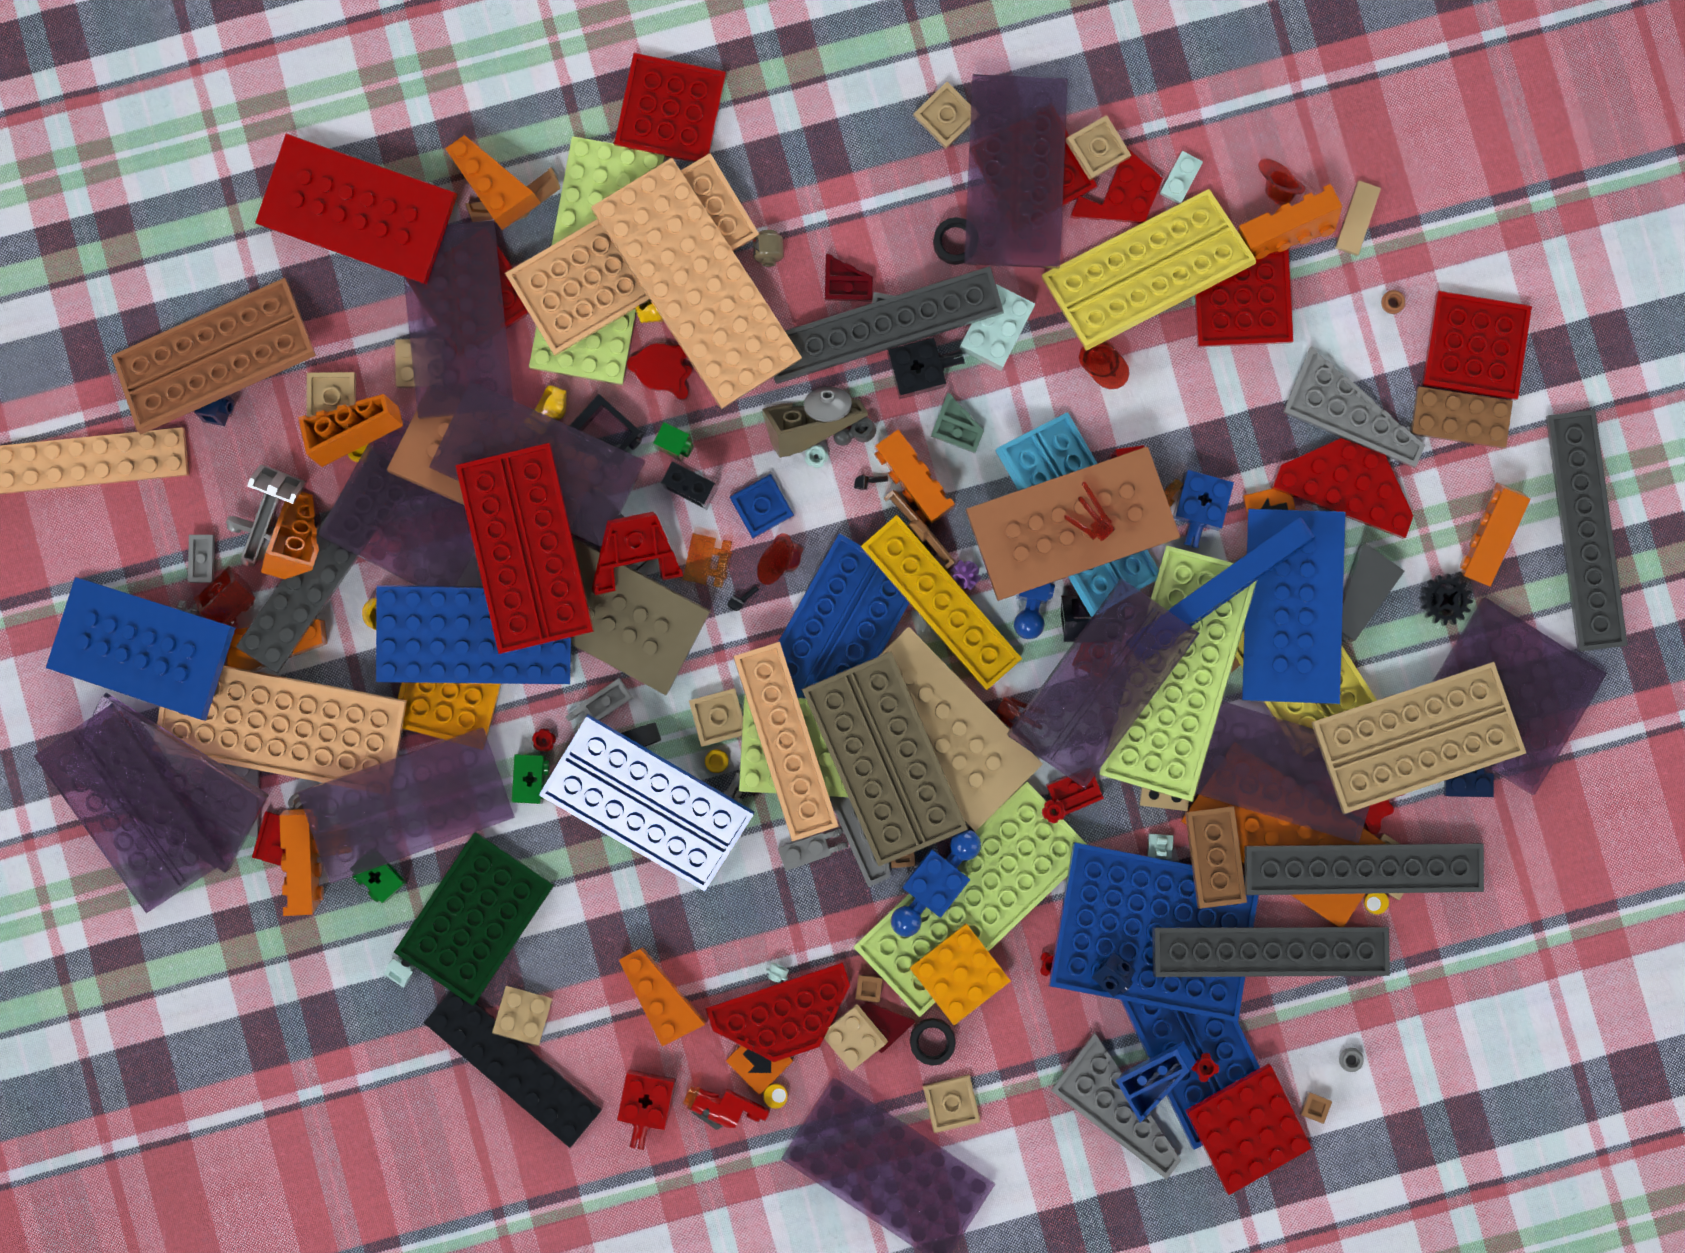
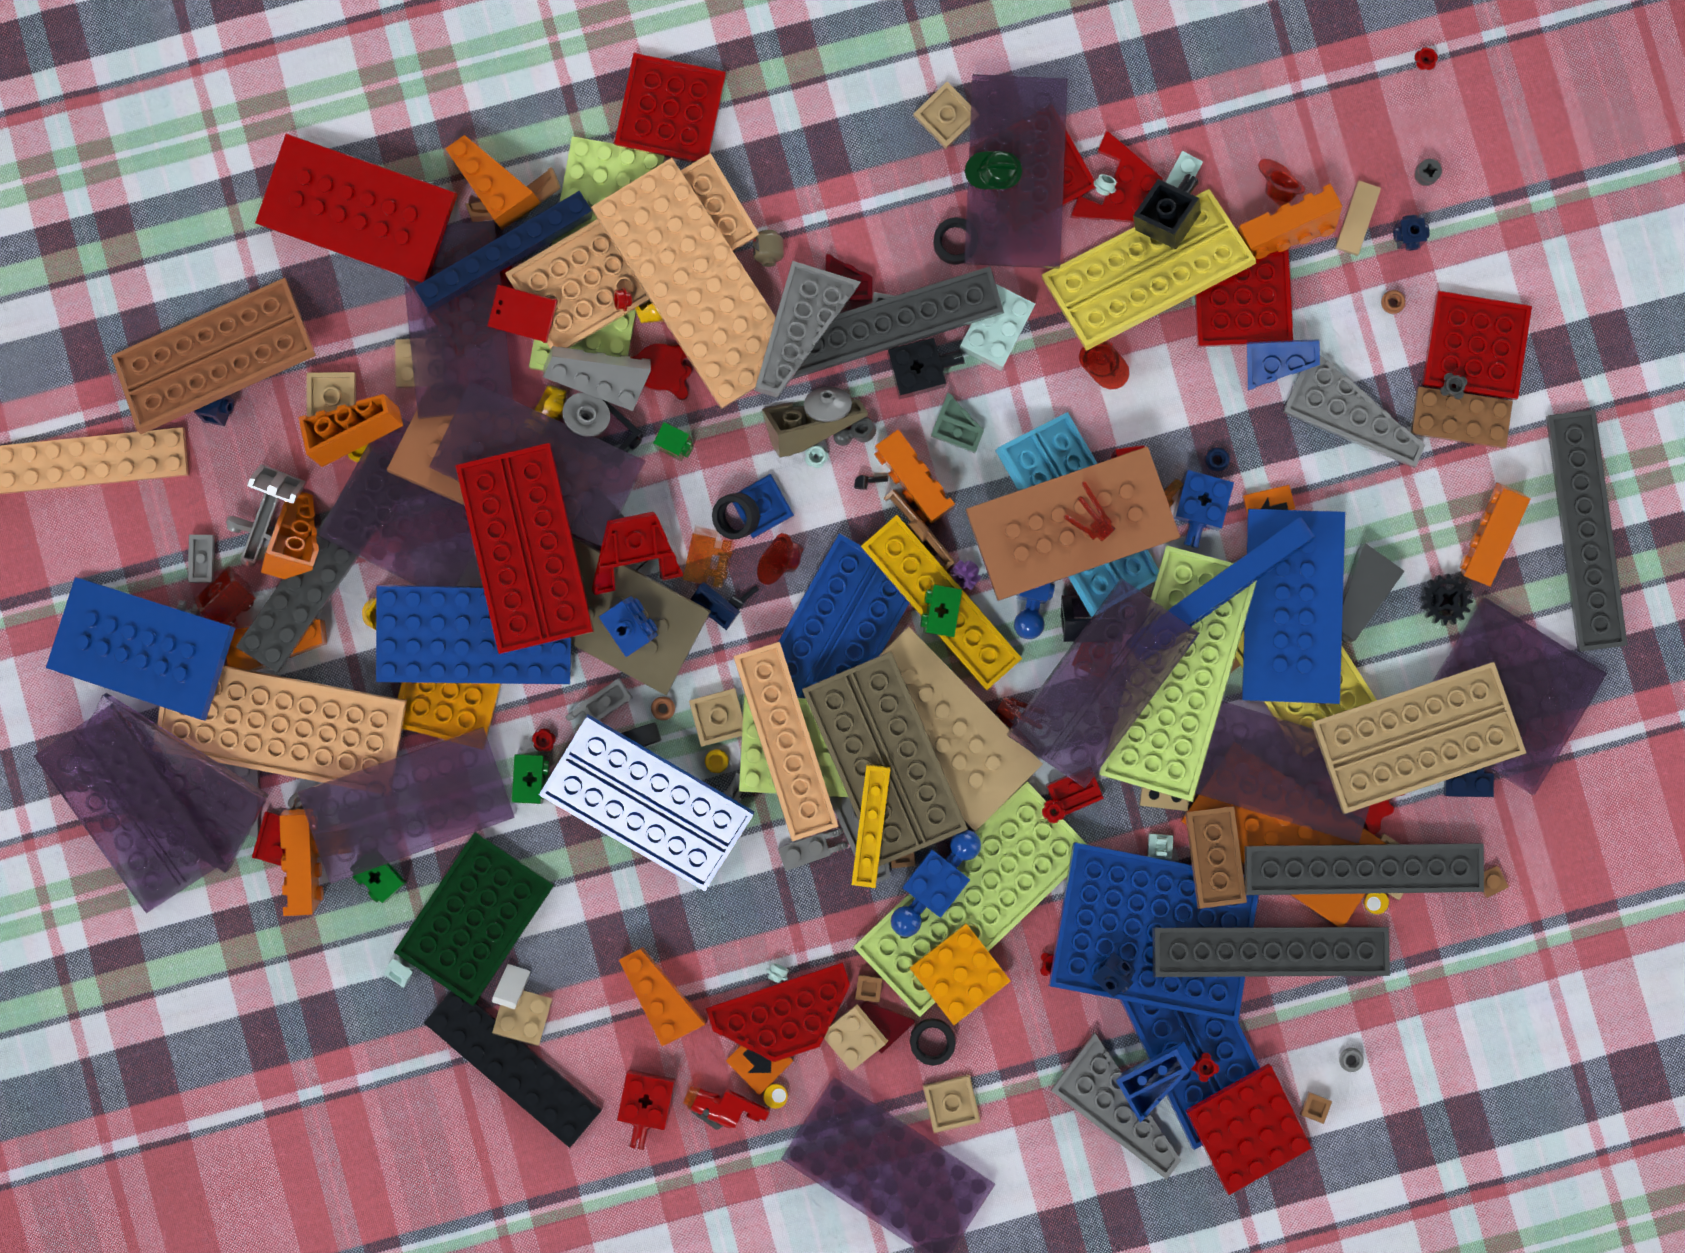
(503, 252): none -> dark blue brick
(511, 986): none -> white tile
(522, 313): none -> red container
(587, 406): none -> light grey dish
(598, 374): none -> light grey wedge
(622, 299): none -> red plate
(629, 625): none -> blue brick
(655, 708): none -> nougat plate
(689, 485): black window -> none
(719, 518): none -> black tyre
(720, 608): none -> dark blue plate
(805, 312): none -> light grey wing
(871, 826): none -> yellow plate
(950, 600): none -> green brick
(993, 170): none -> dark green piece
(1098, 147): tan plate -> none
(1105, 184): none -> light aqua plate
(1168, 211): none -> black brick
(1224, 459): none -> dark blue plate
(1278, 359): none -> blue wing
(1348, 481): red plate -> none
(1405, 238): none -> dark blue brick
(1424, 175): none -> dark grey wheel
(1430, 54): none -> red plate
(1460, 383): none -> dark grey plate
(1493, 881): none -> medium nougat plate

